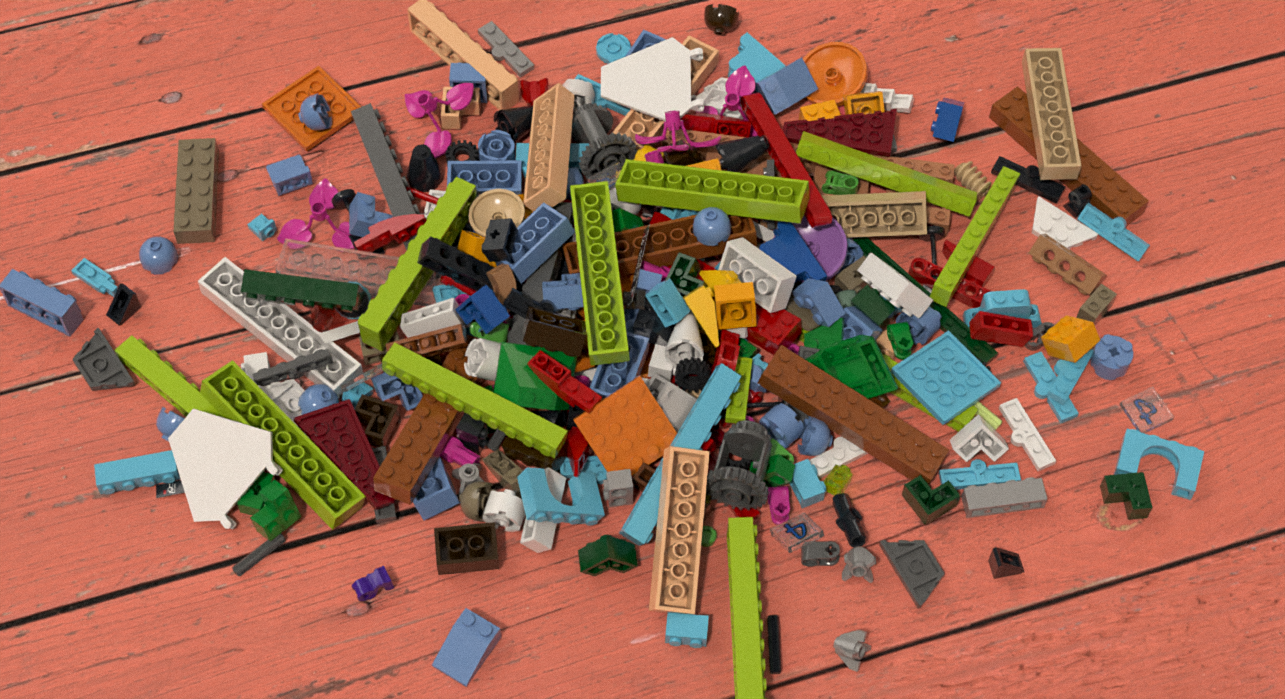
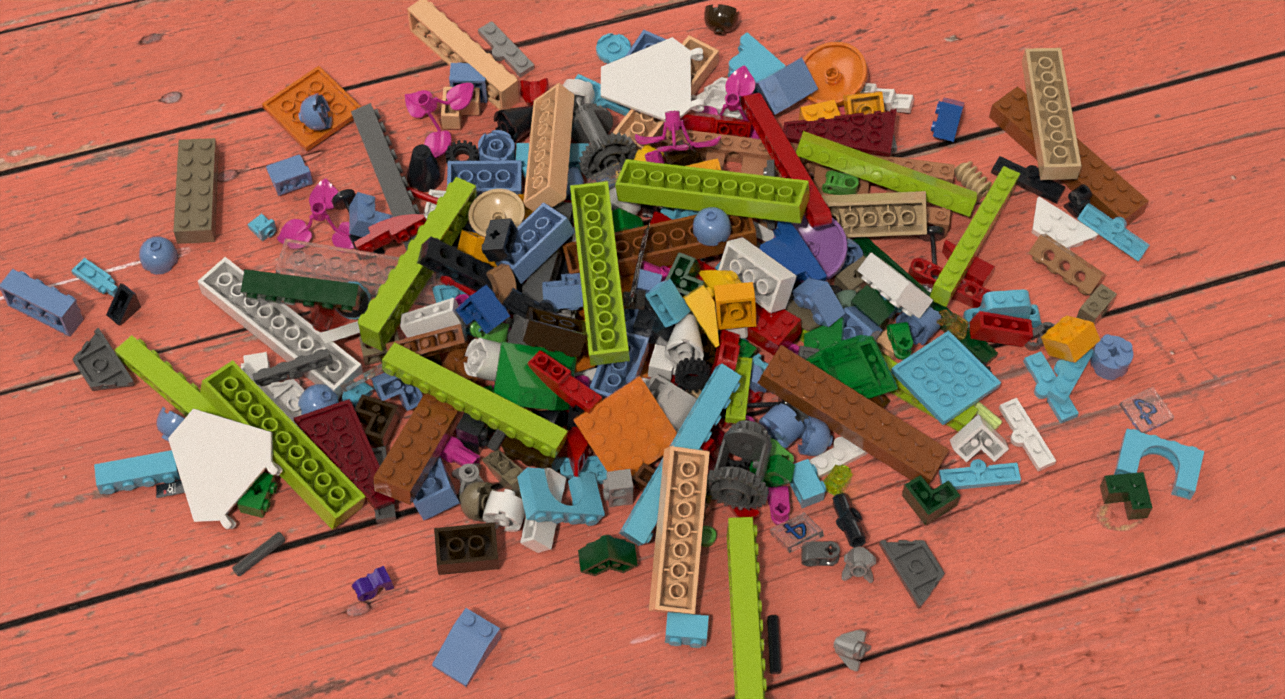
(278, 513): green brick -> none
(742, 152): black cone -> none
(955, 324): none -> clear yellow plate
(1004, 497): light grey brick -> none
(1004, 563): slope -> none

